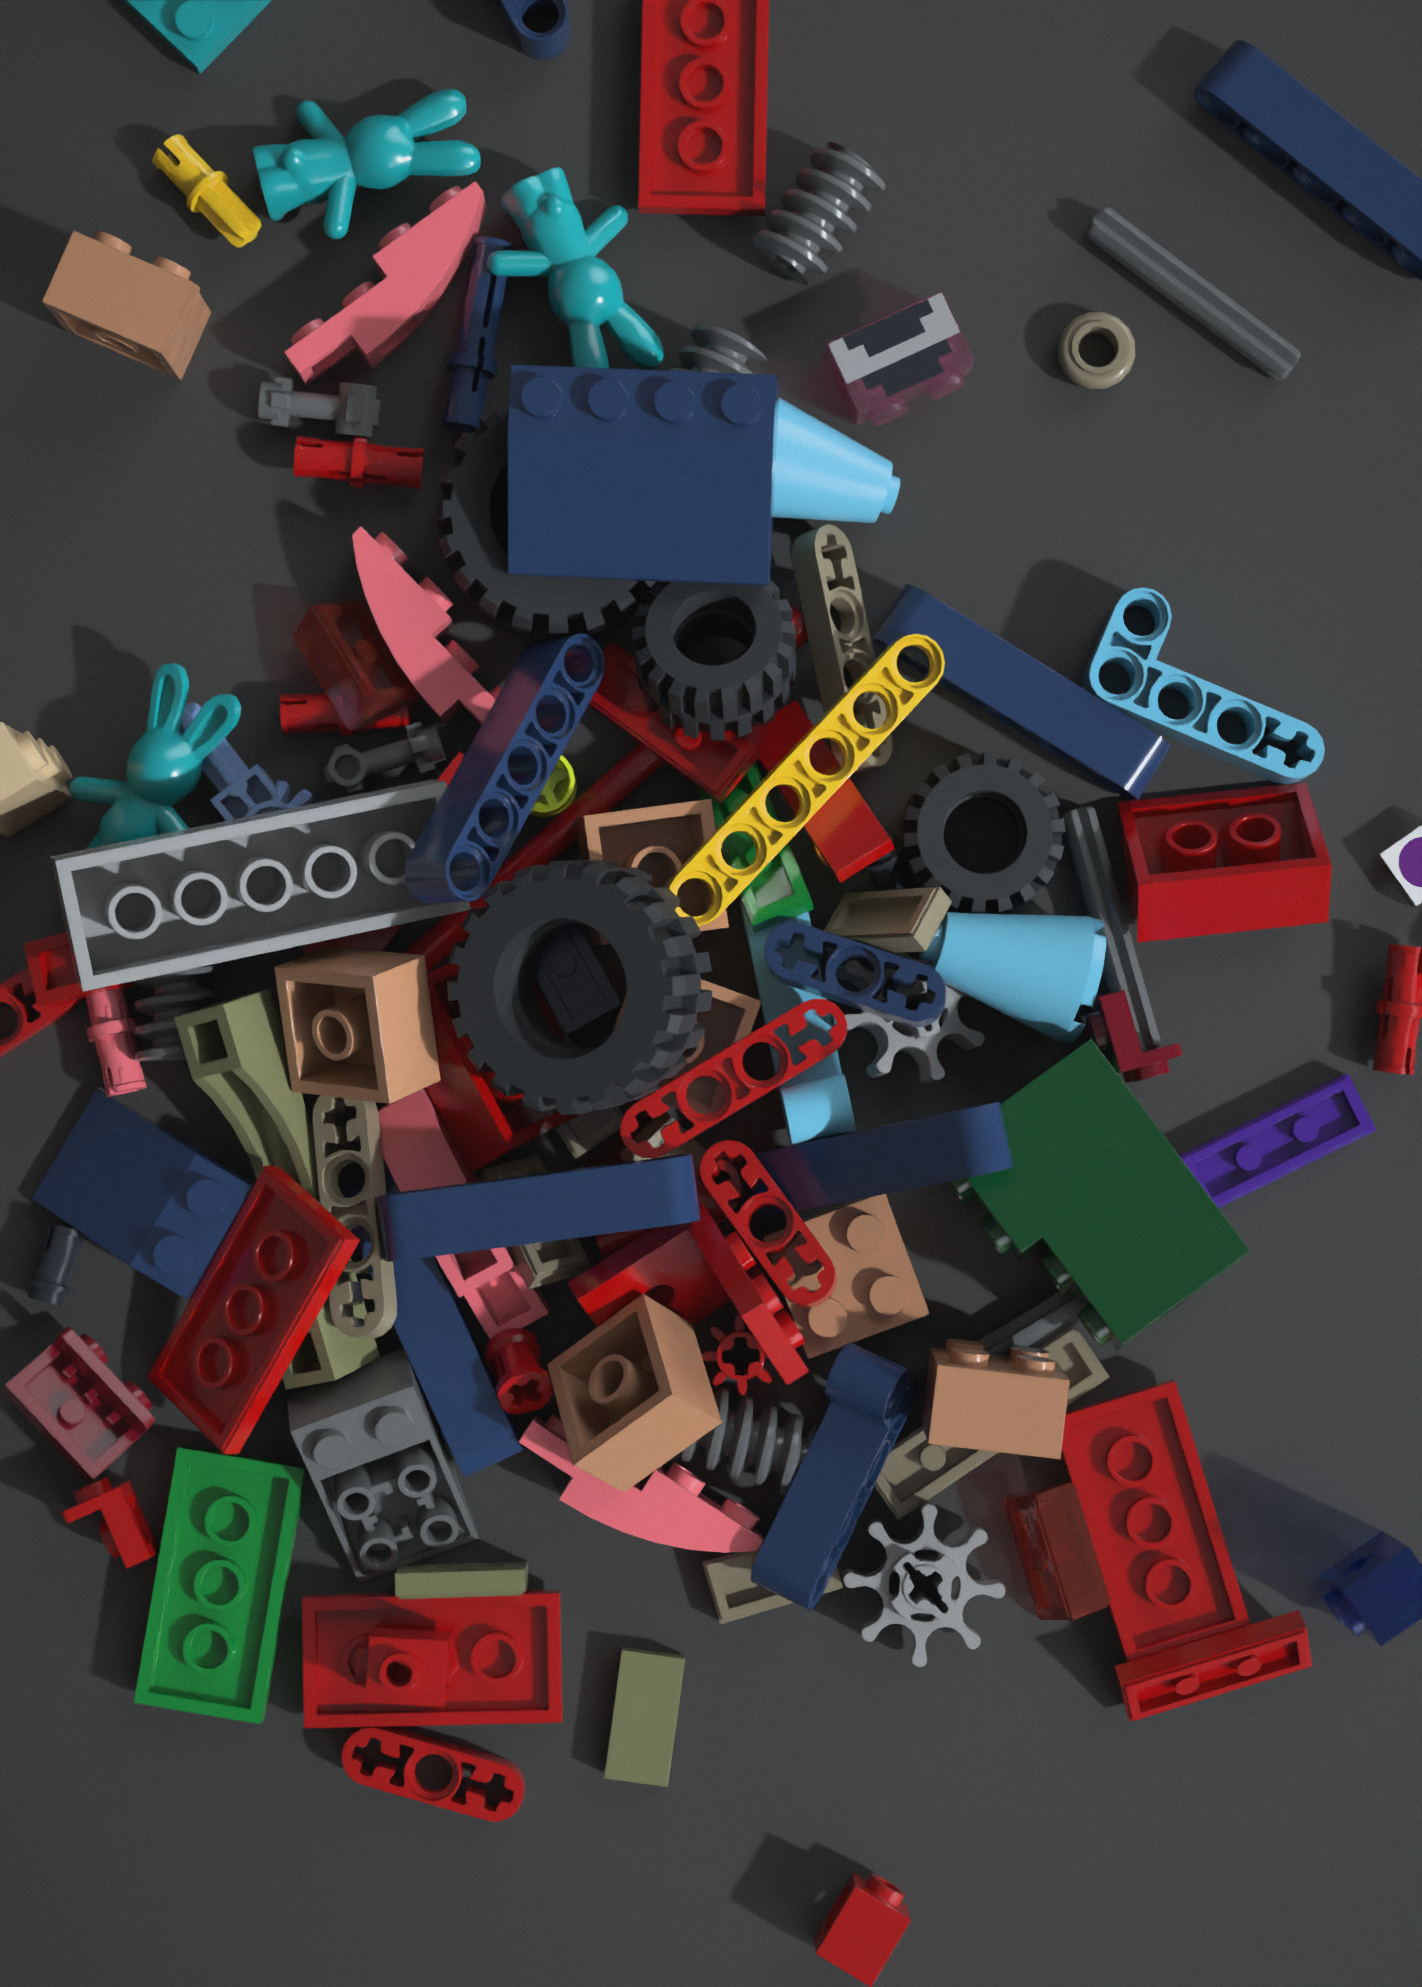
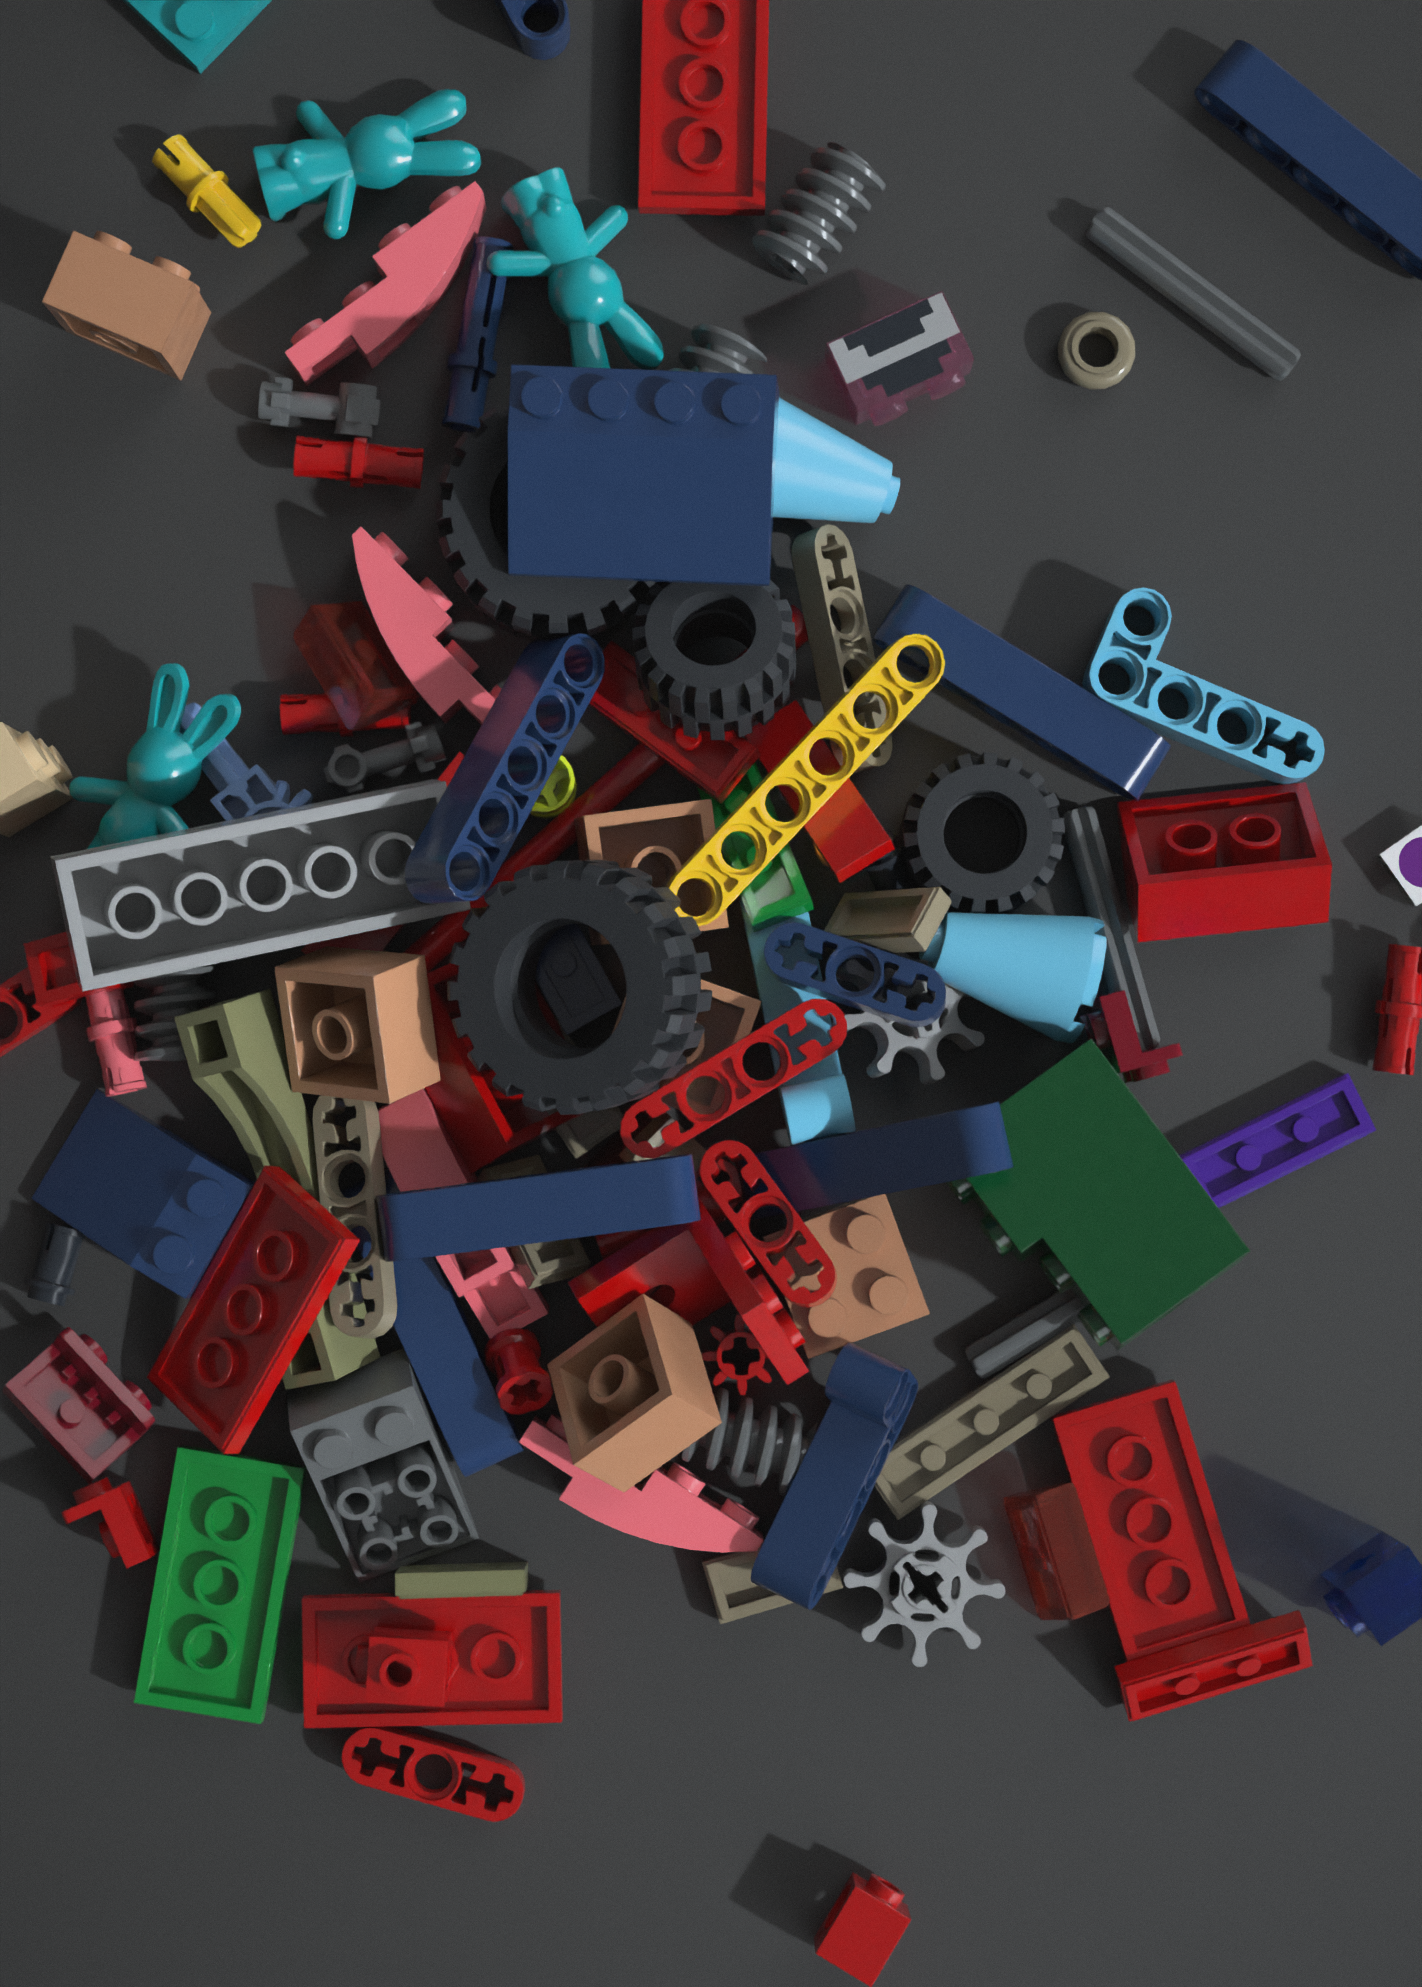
(645, 1717): olive tile -> none
(995, 1400): nougat brick -> none

